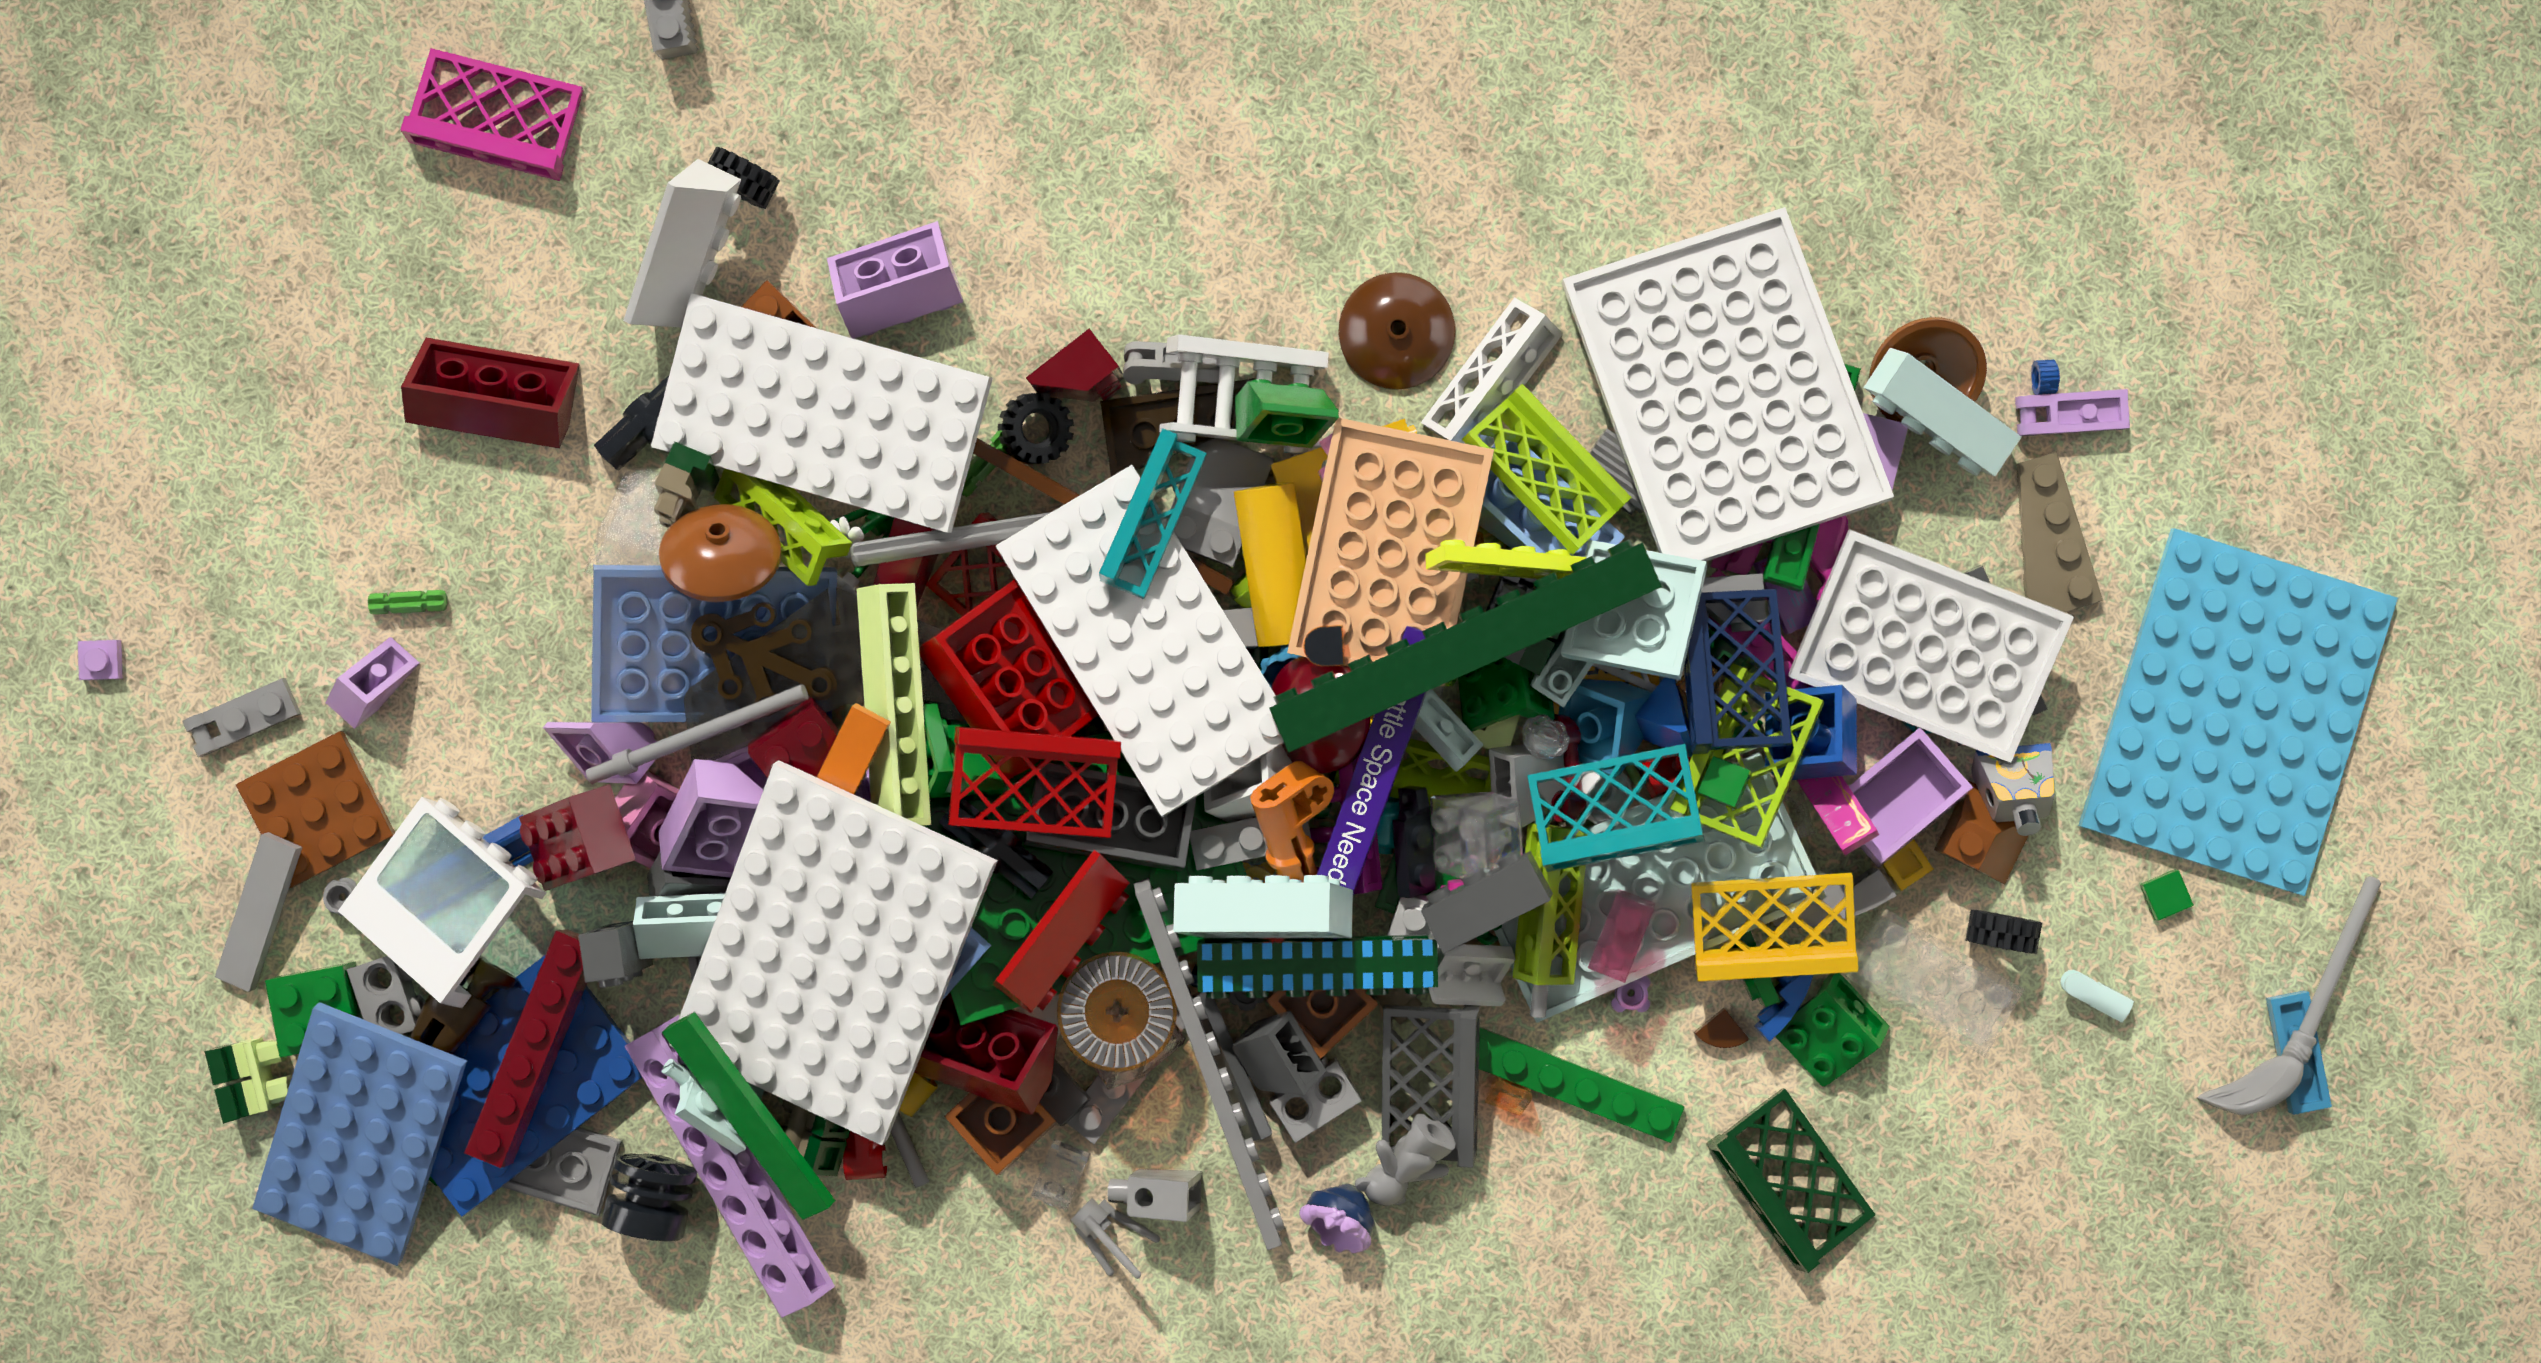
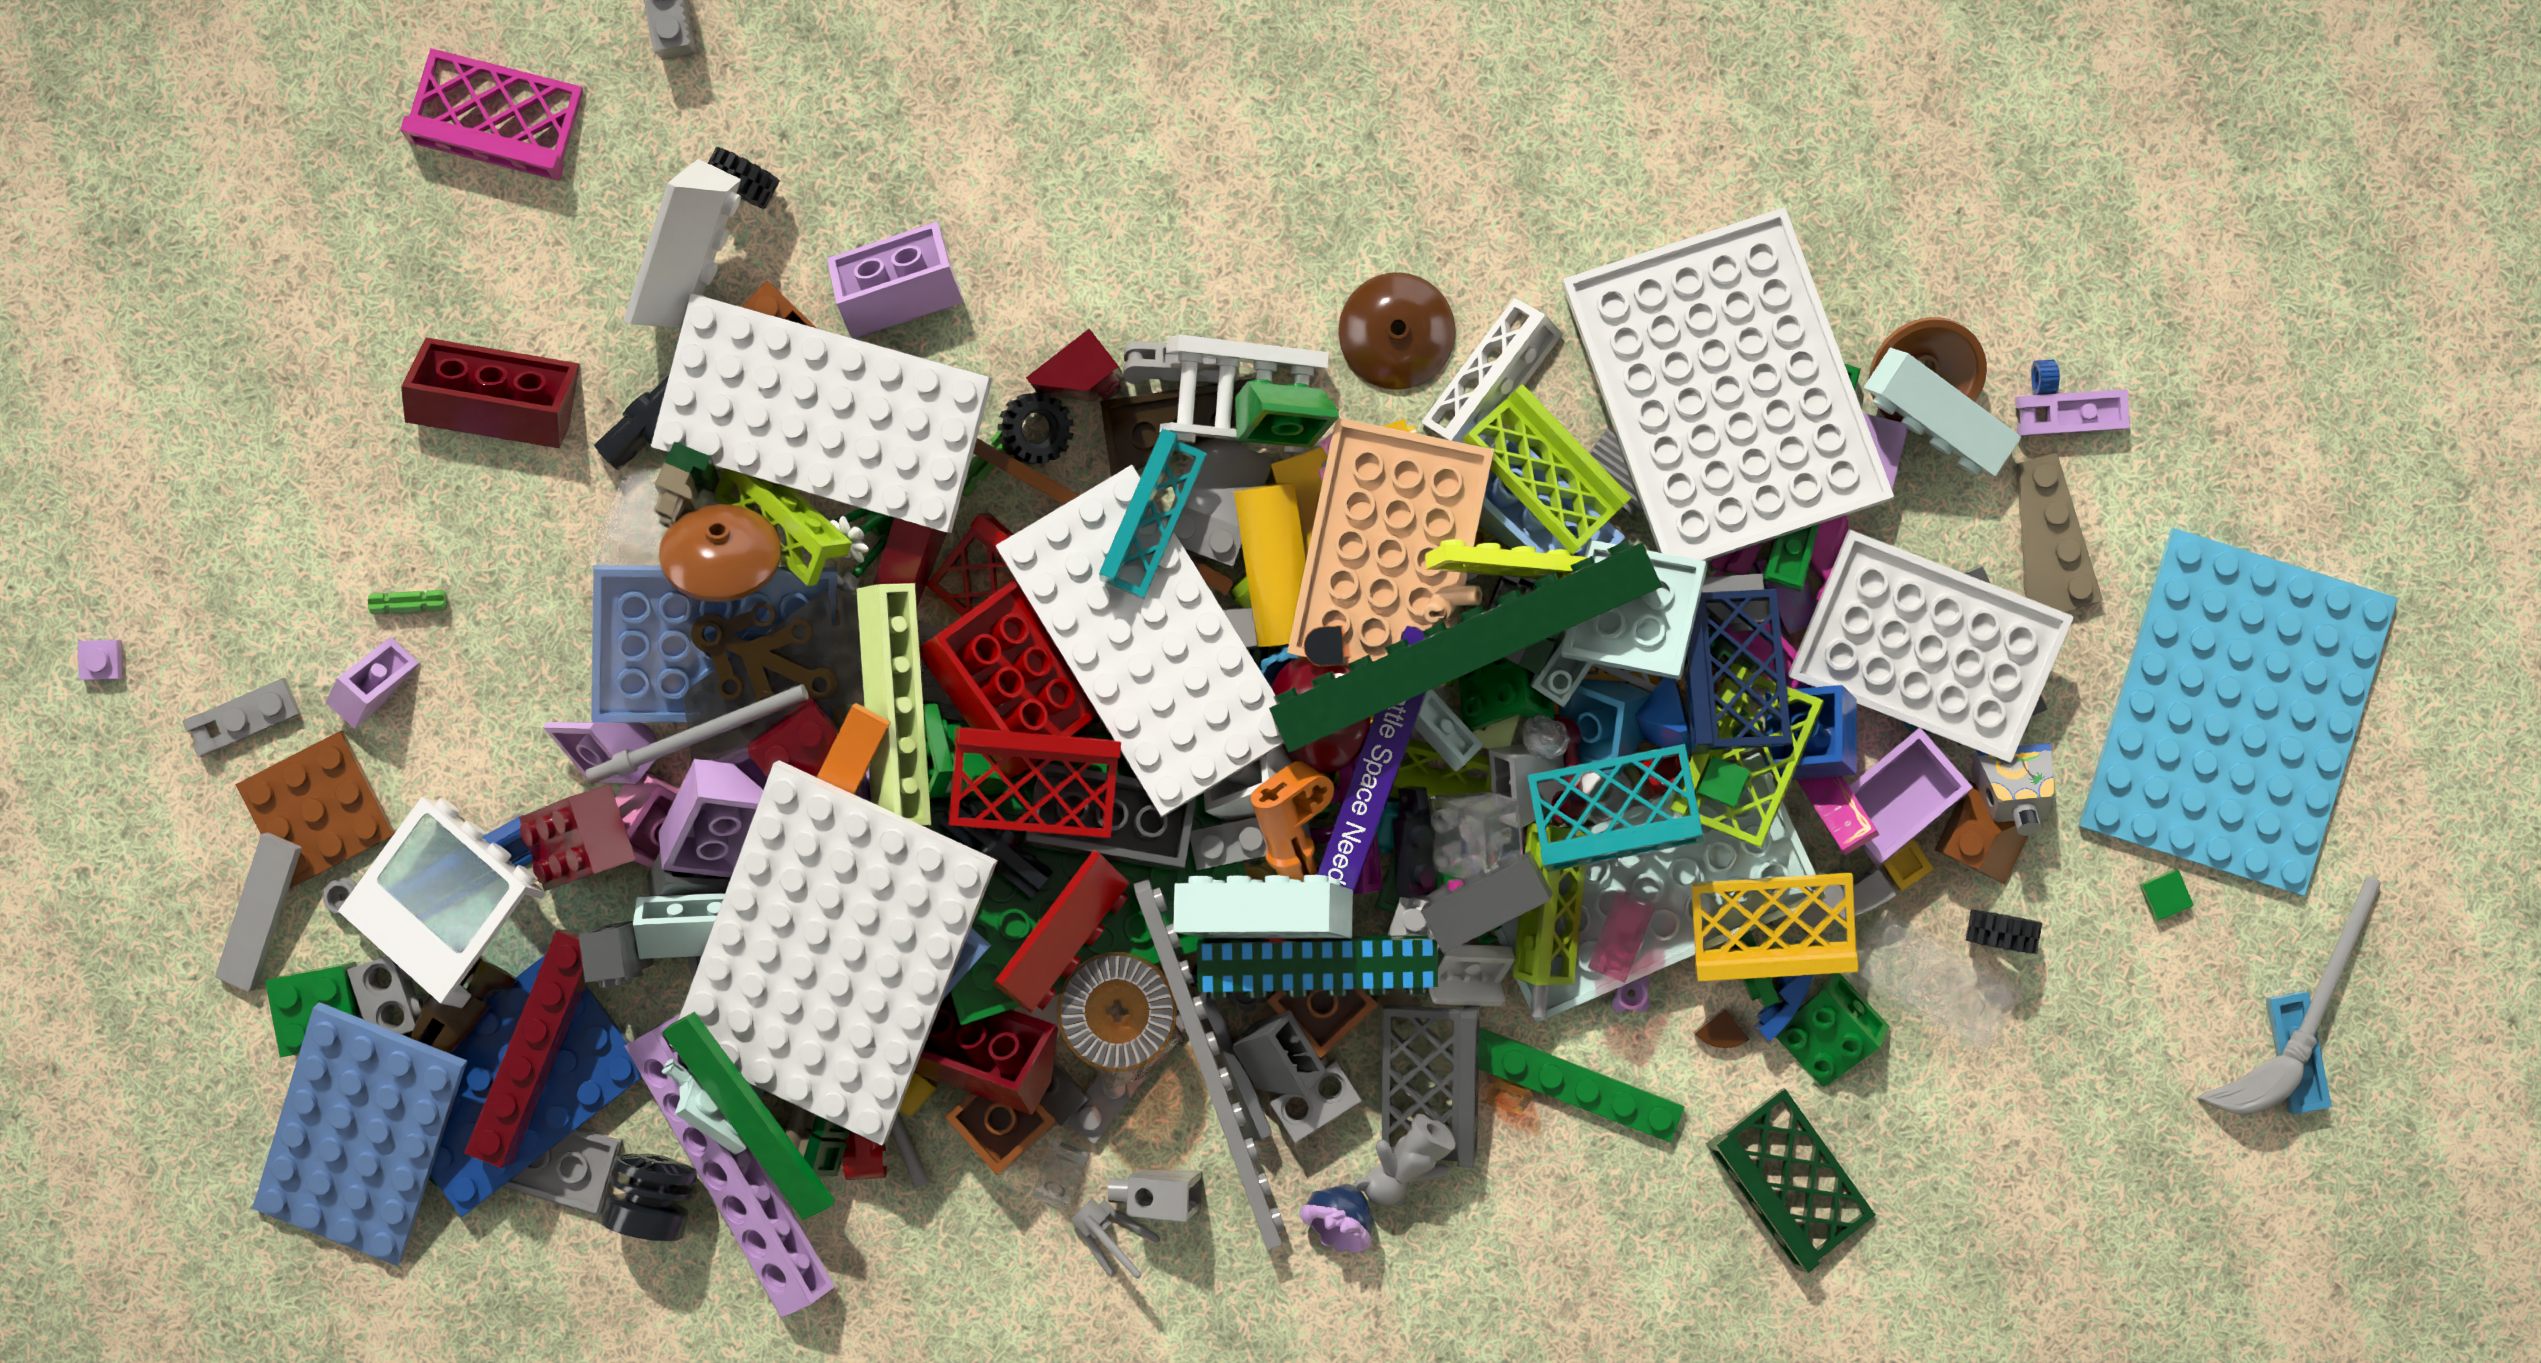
(244, 1060): hips -> none
(938, 541): light grey axle -> none
(1448, 600): none -> light nougat arm
(2096, 995): light aqua bar -> none

